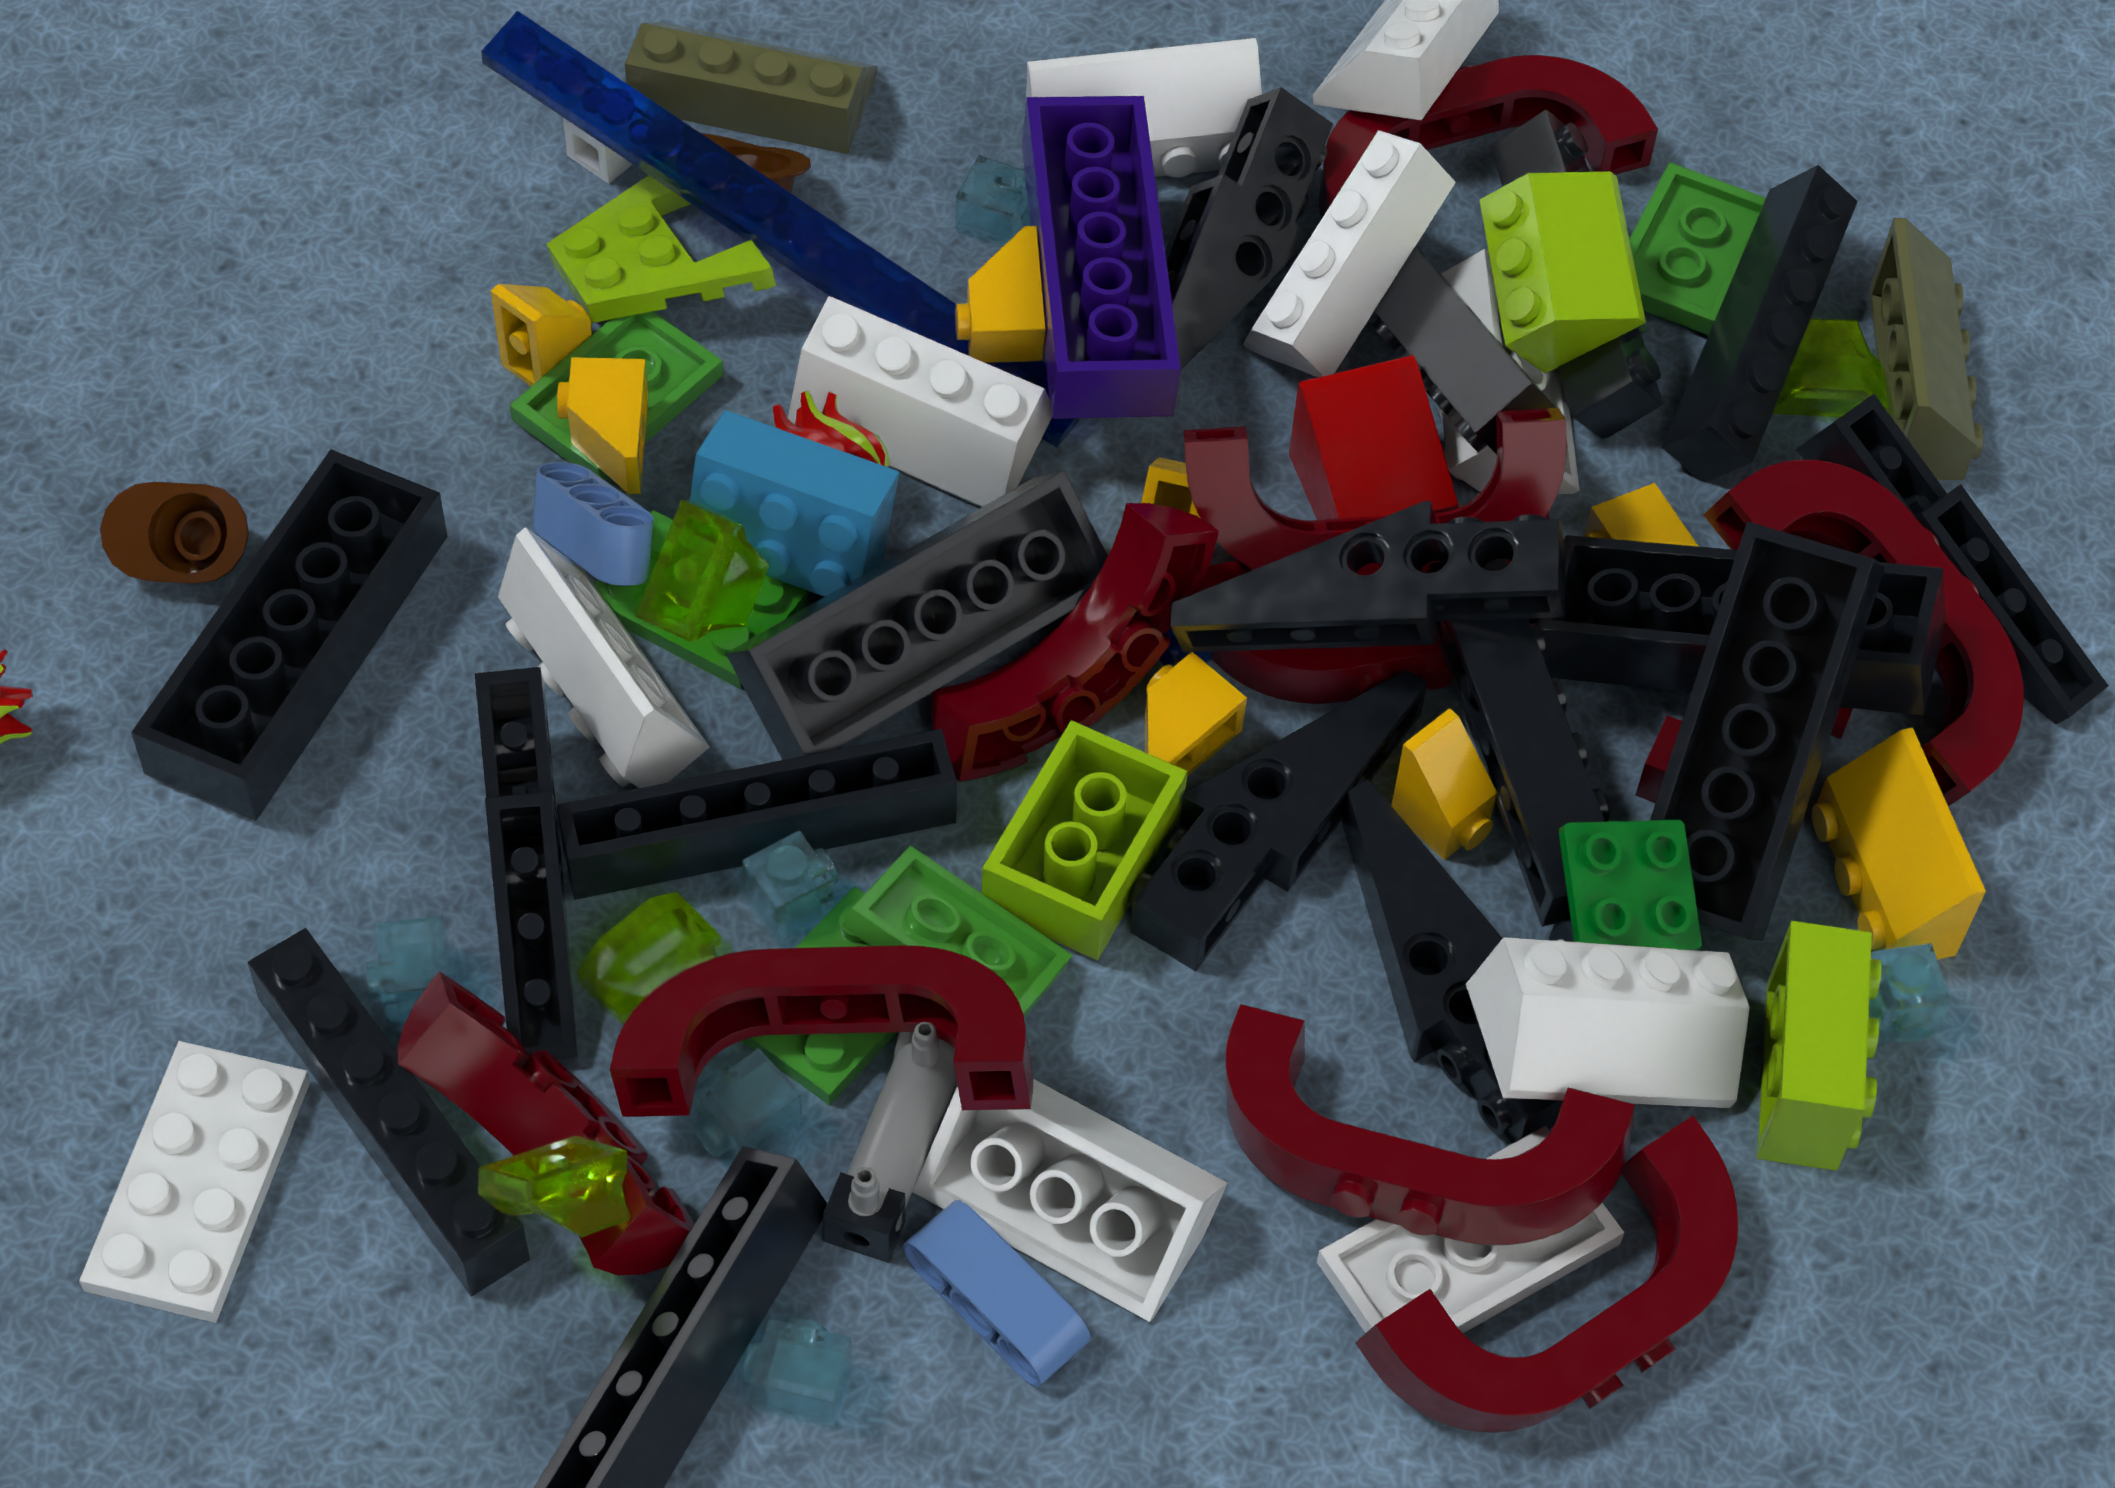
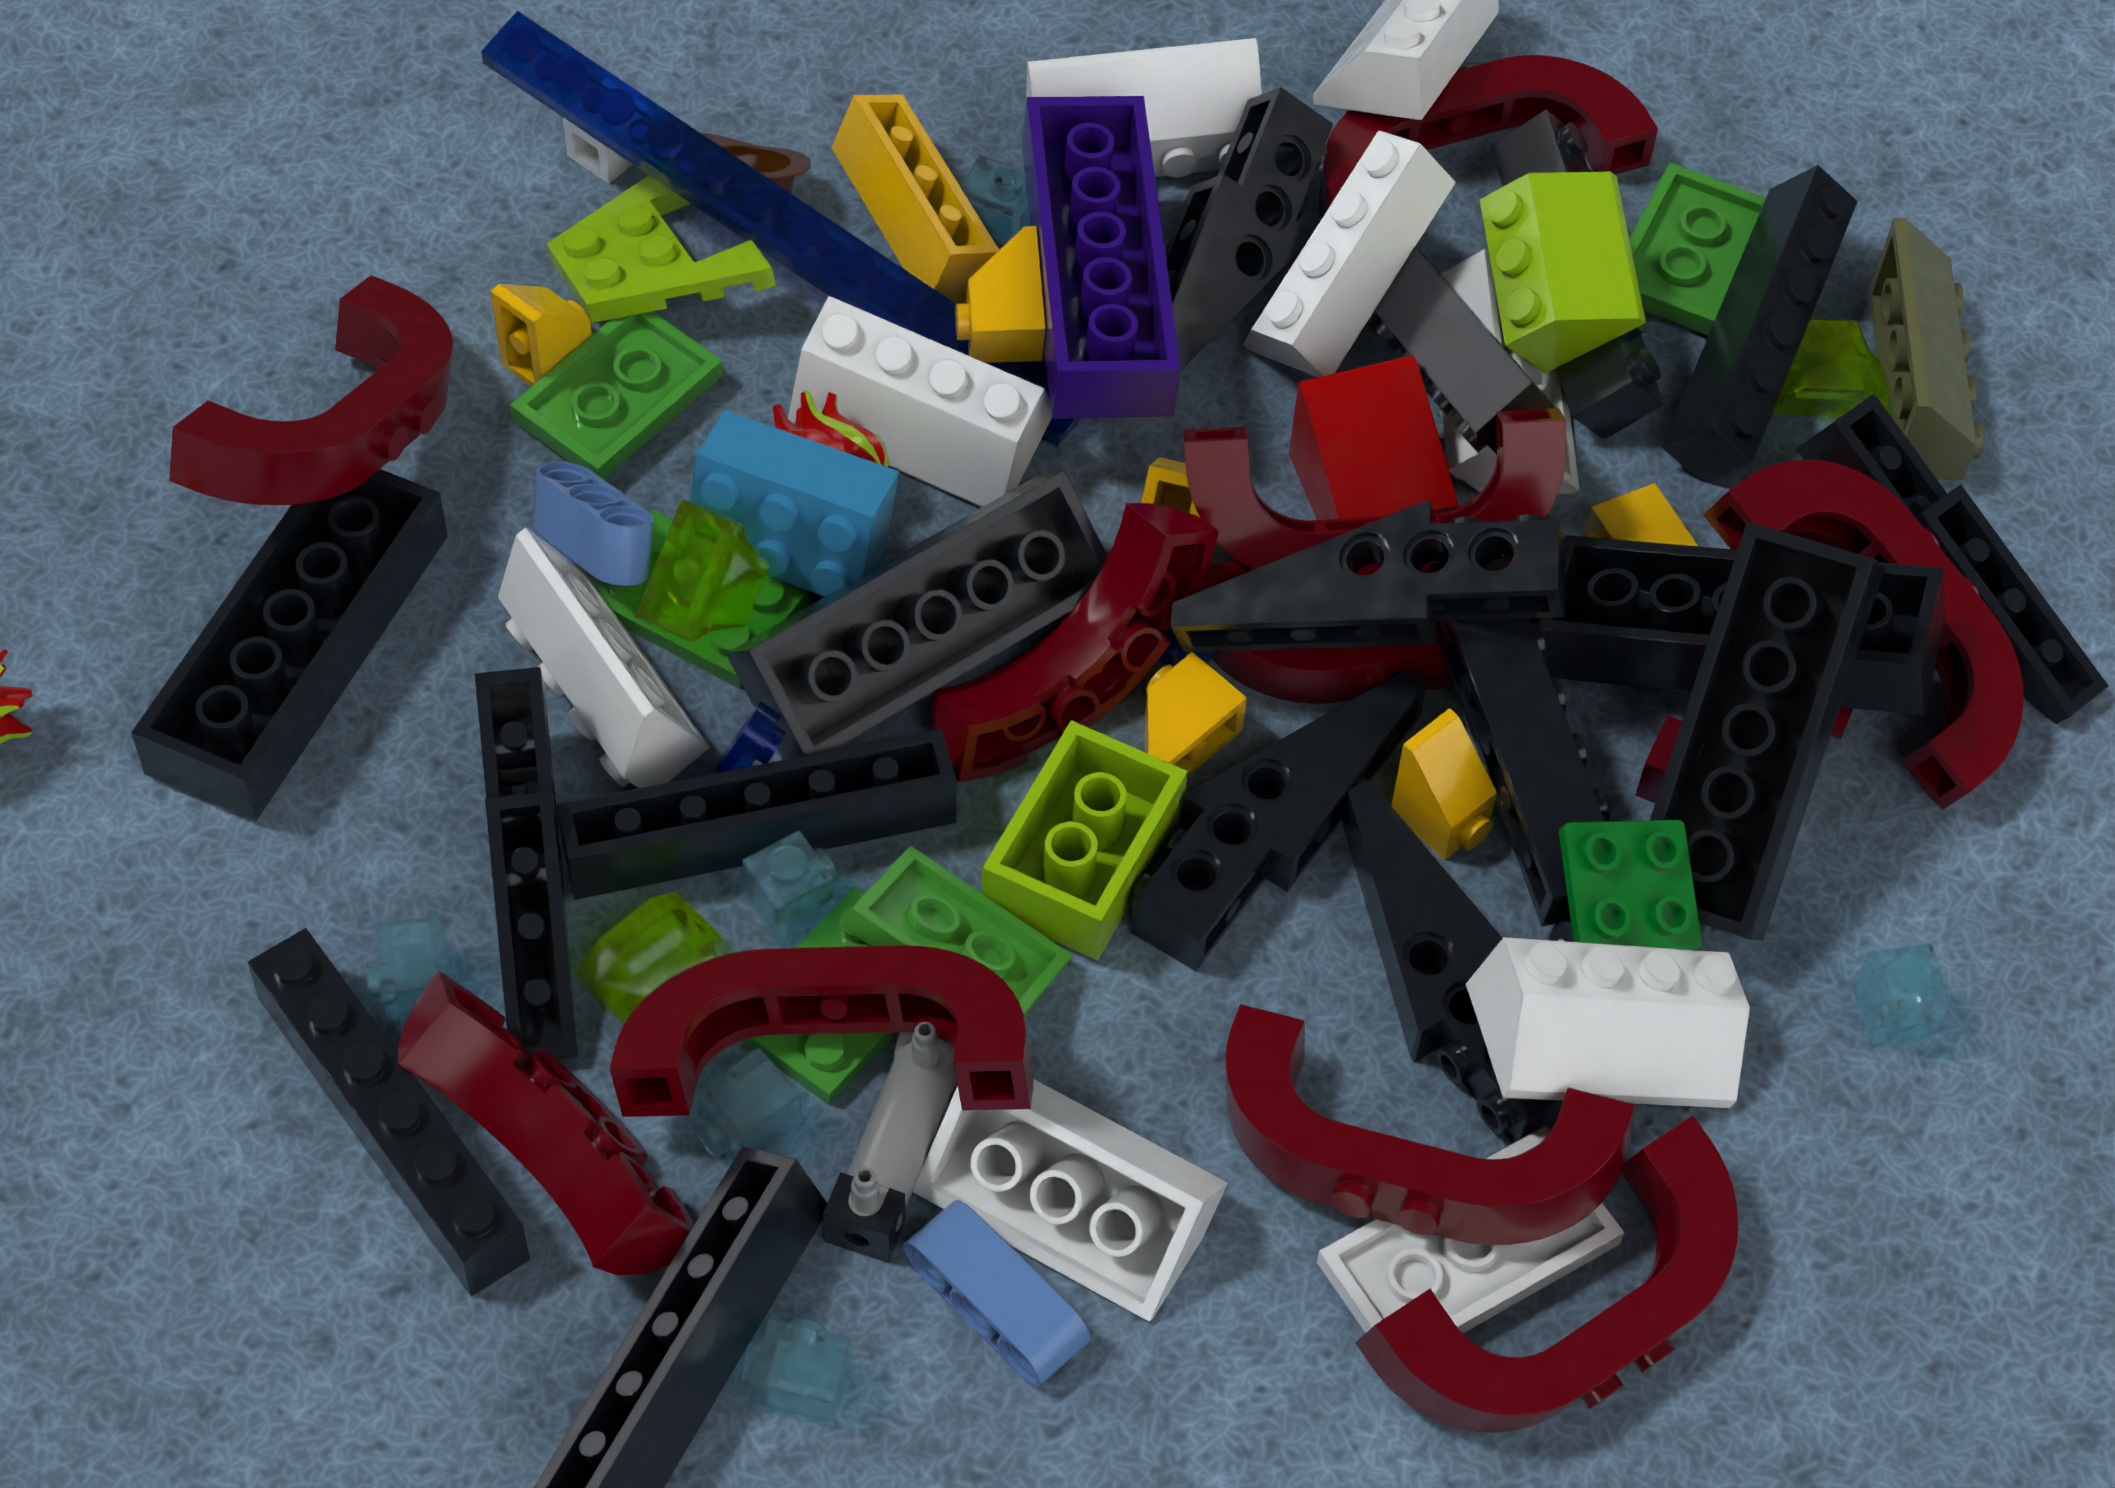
(174, 532): reddish brown piece -> none
(195, 1182): white plate -> none
(346, 445): none -> dark red arch
(565, 1181): clear neon green slope -> none
(608, 415): yellow slope -> none
(750, 85): olive slope -> none
(754, 741): none -> clear blue plate
(912, 194): none -> yellow brick
(1818, 1046): lime brick -> none
(1899, 848): yellow slope -> none

